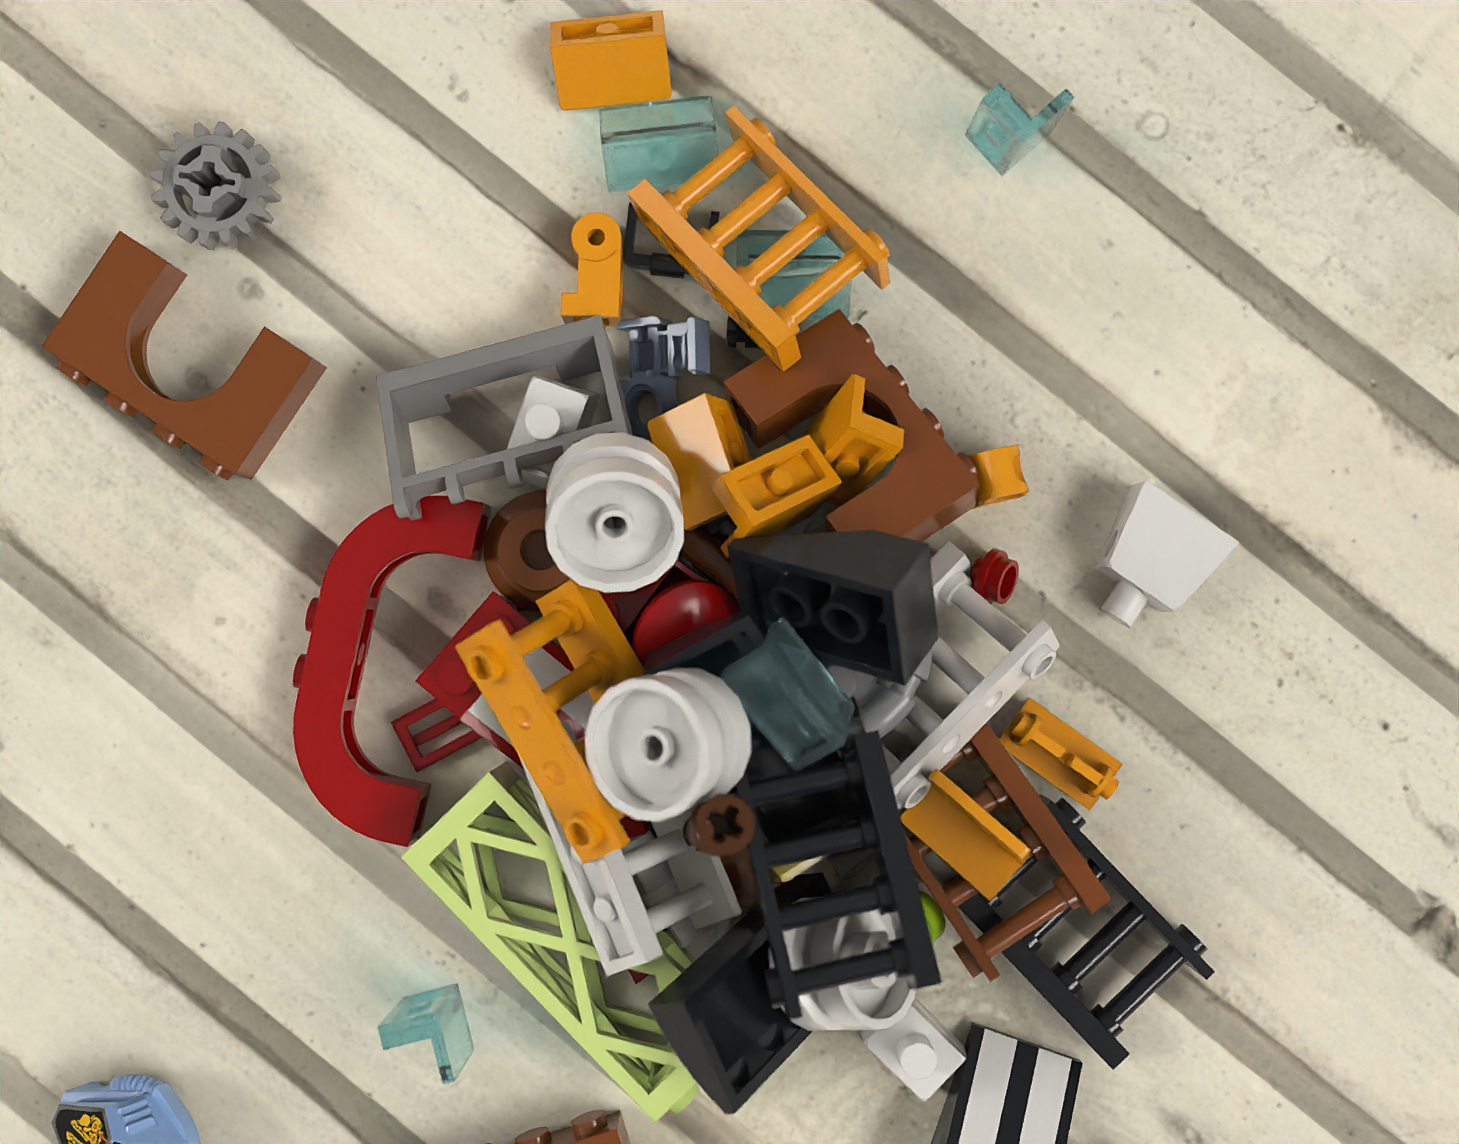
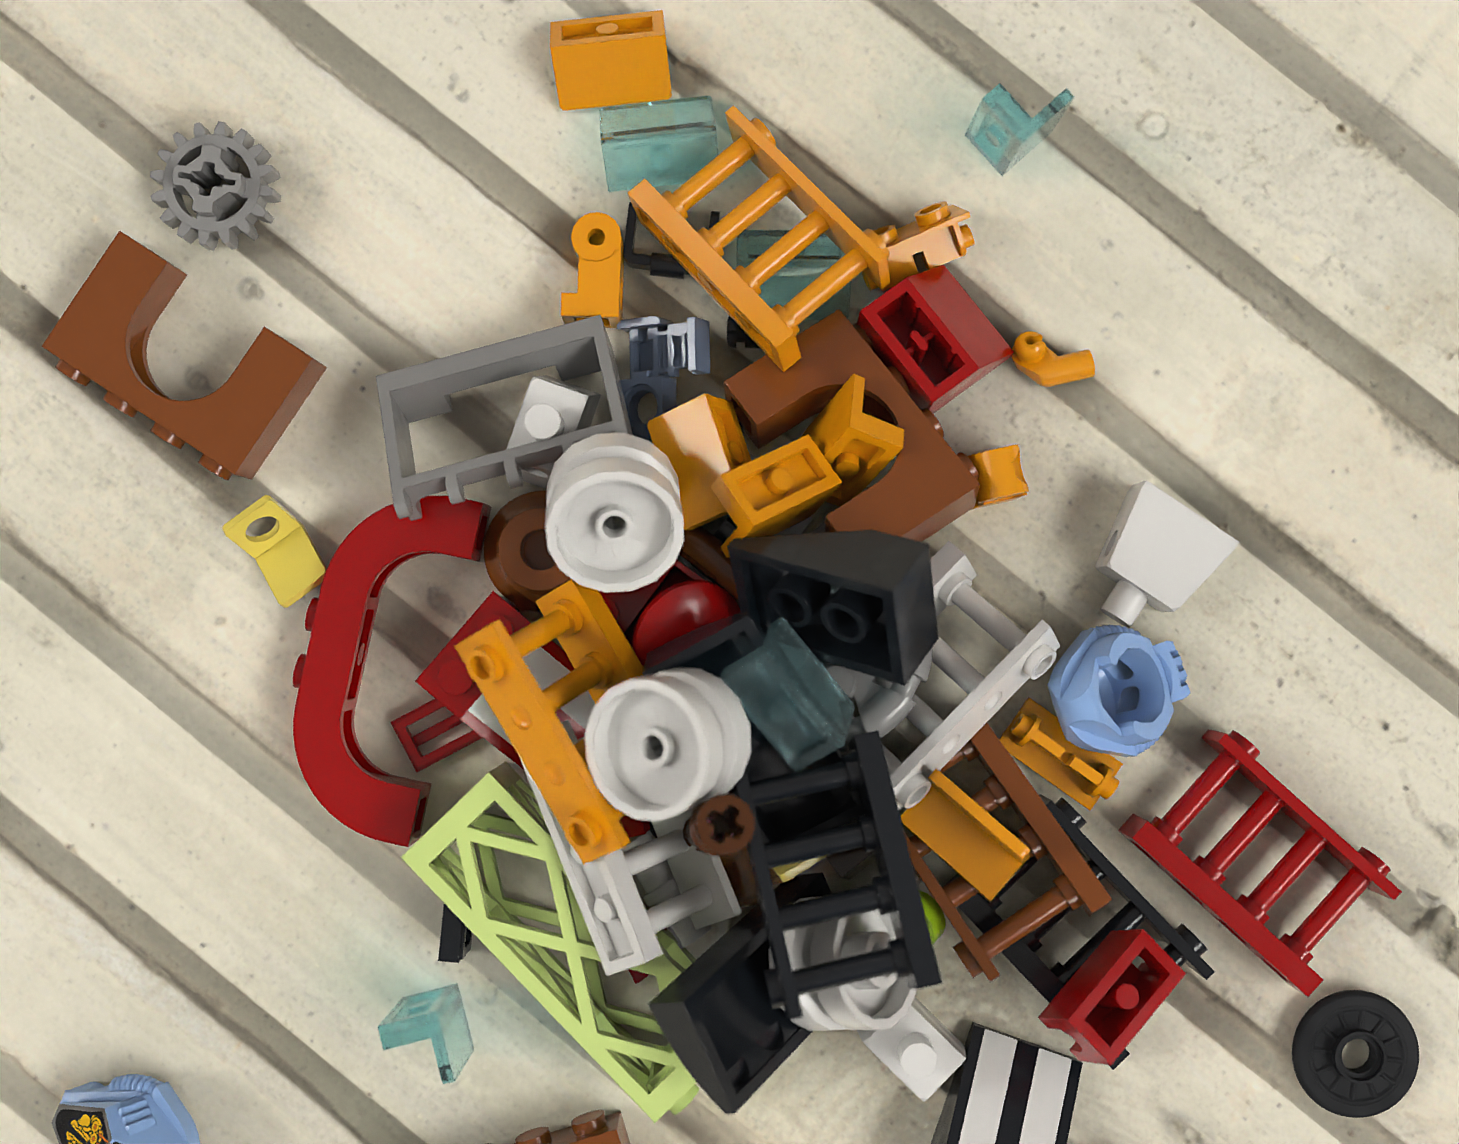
(282, 554): none -> light yellow bracket
(454, 938): none -> black tile
(932, 234): none -> light orange hinge
(933, 336): none -> red slope
(994, 576): red plate -> none
(1046, 367): none -> light orange arm
(1112, 997): none -> red brick
(1116, 690): none -> light blue helmet
(1247, 915): none -> red fence
(1390, 1062): none -> black wheel

